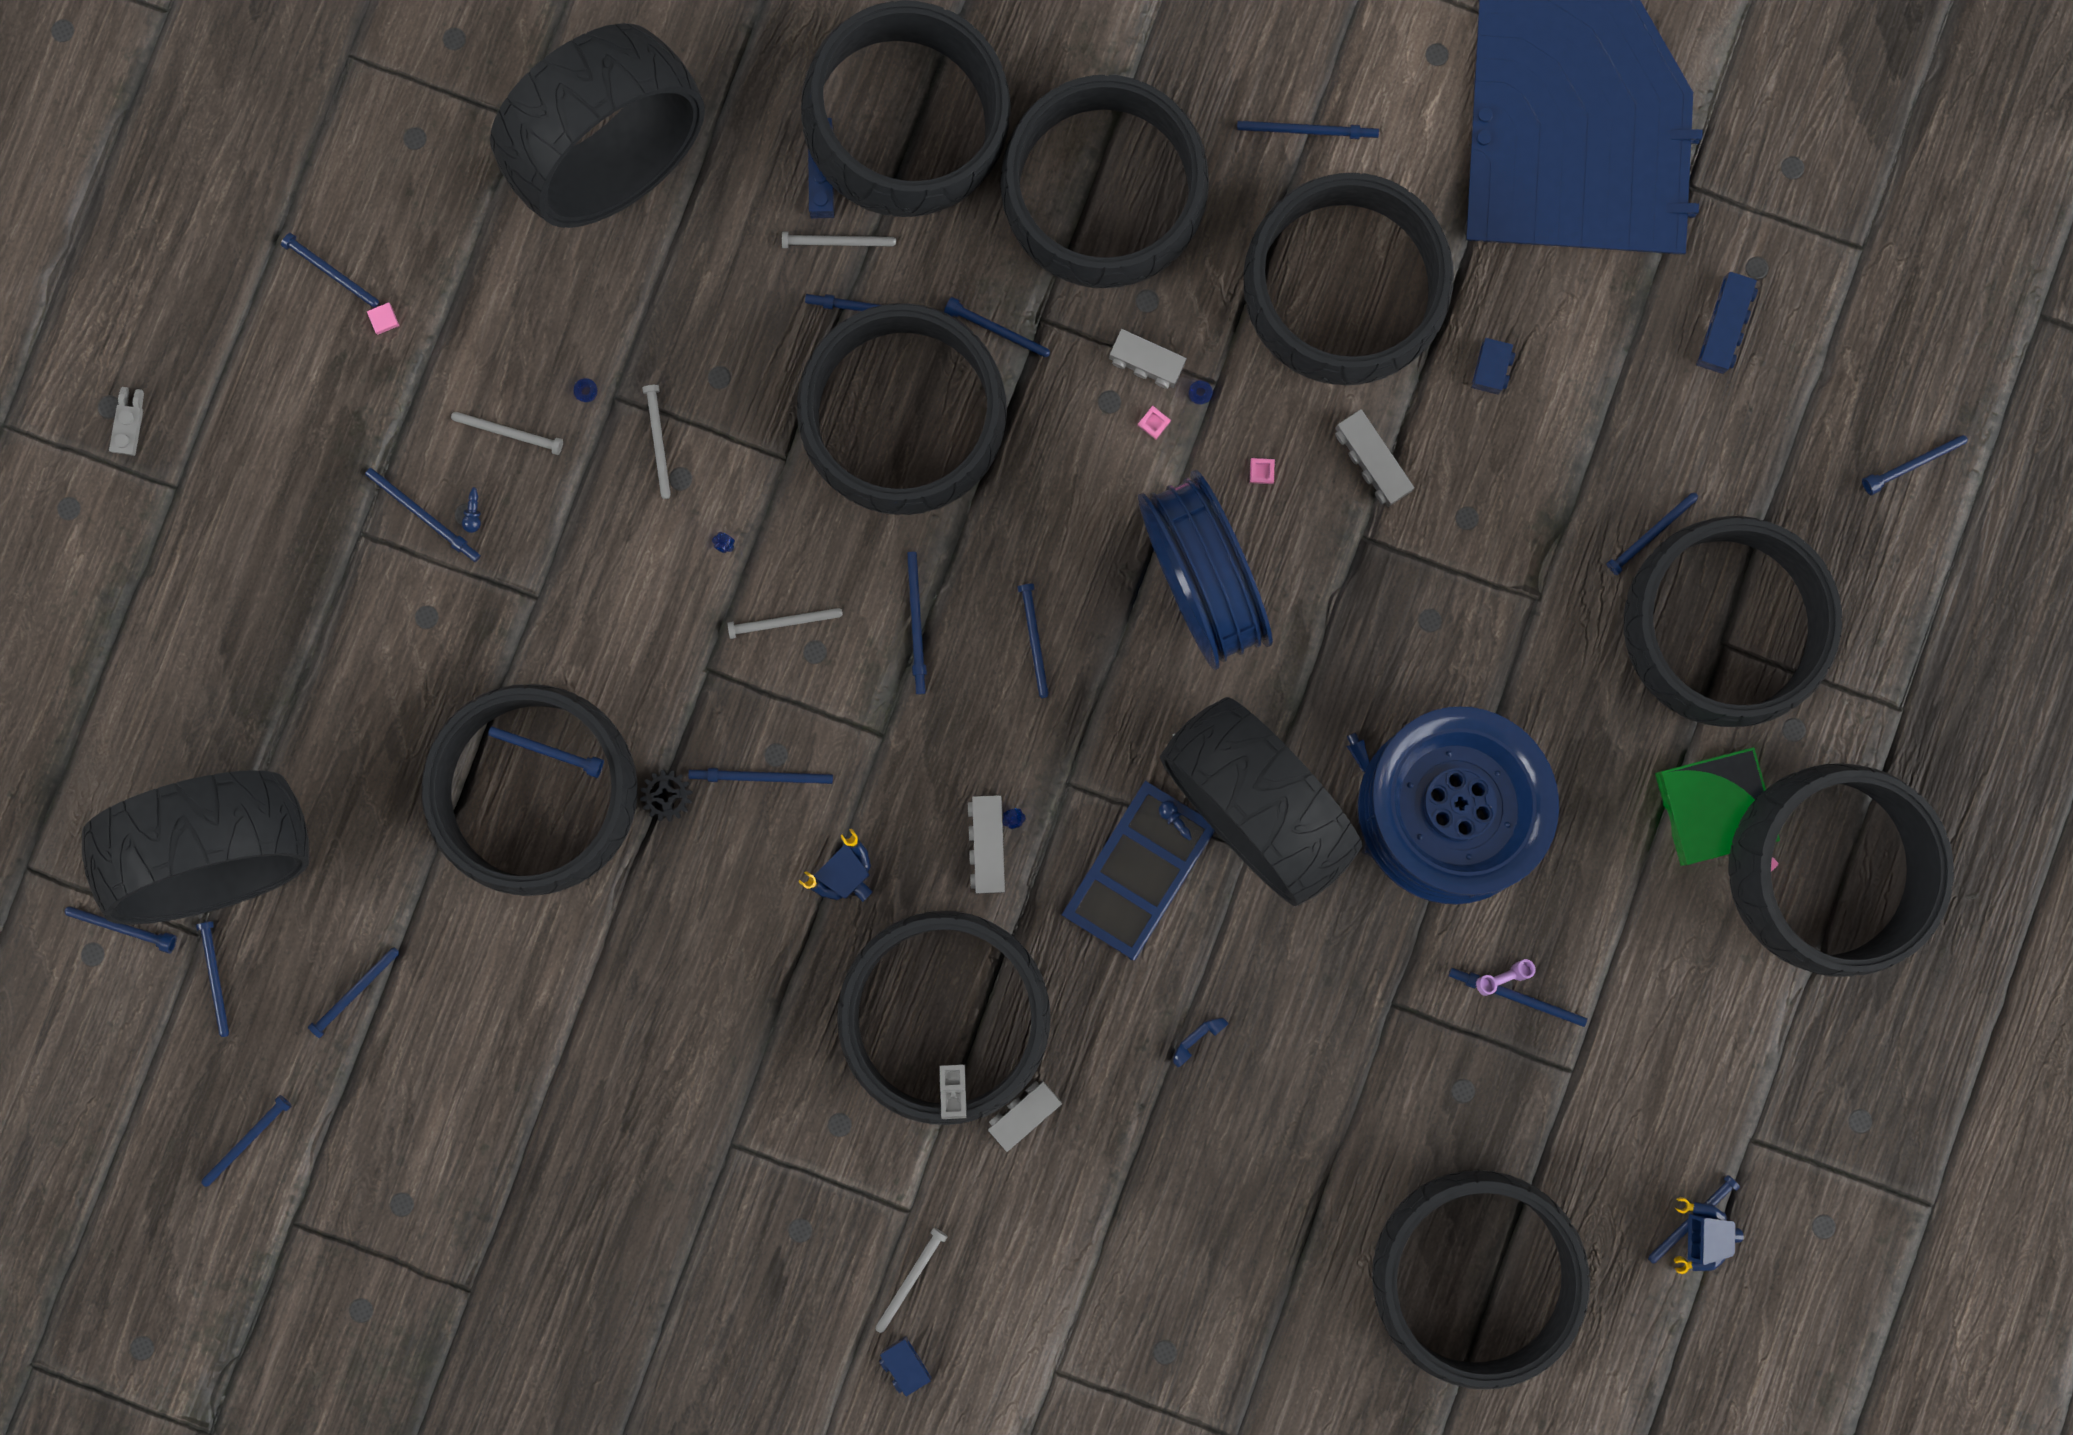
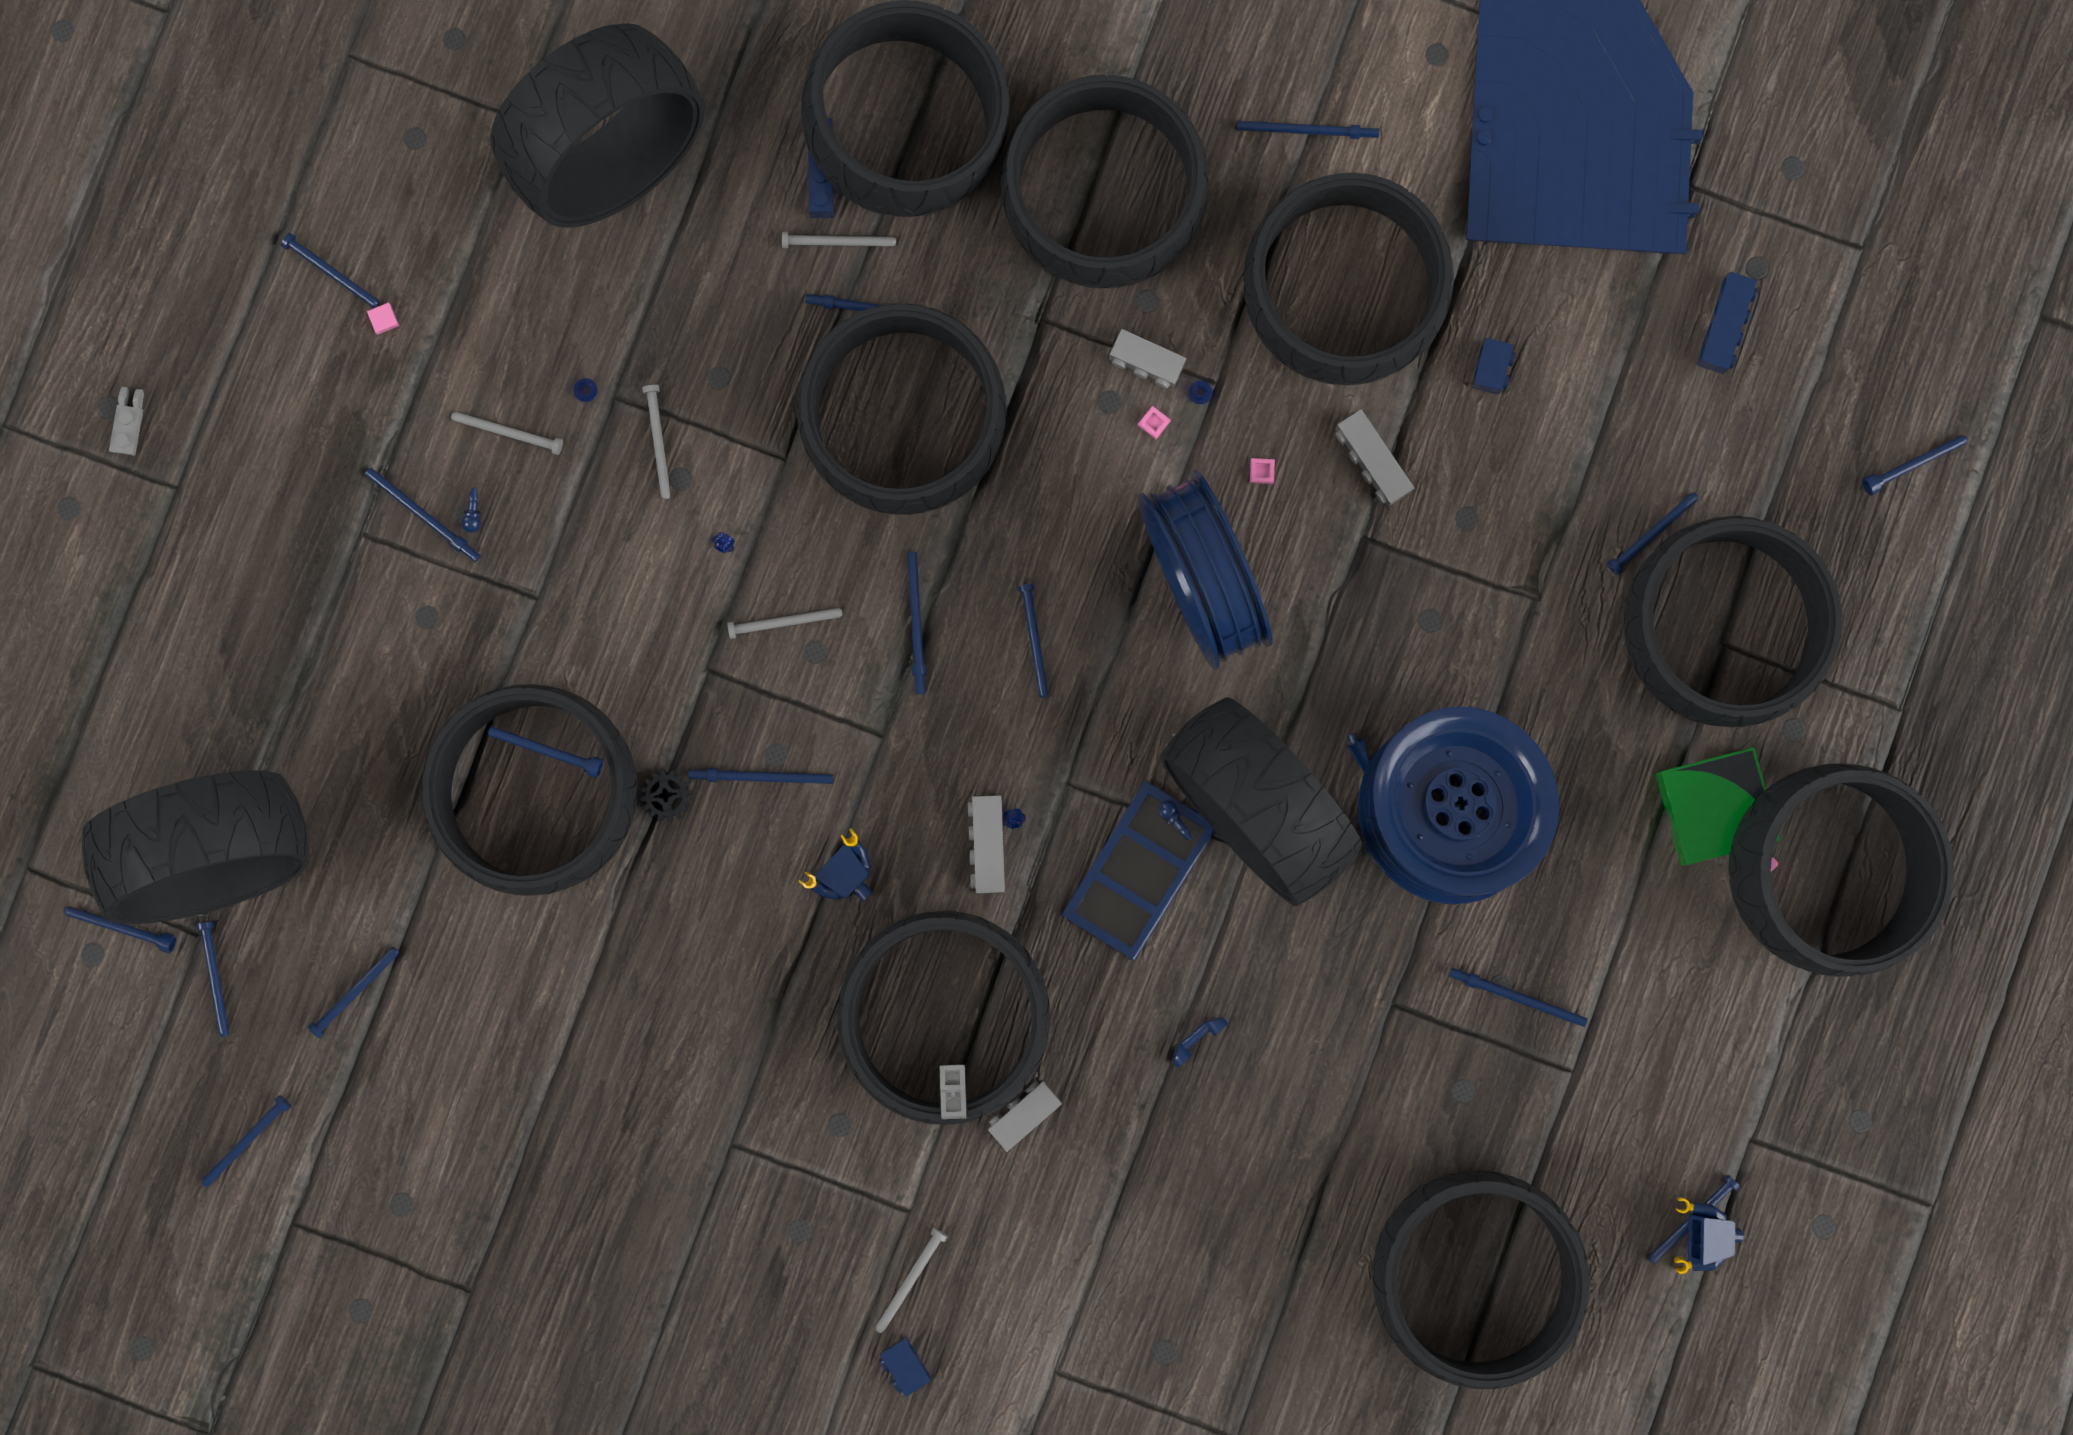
(956, 309): dark blue piece -> none
(1519, 971): lavender bar -> none

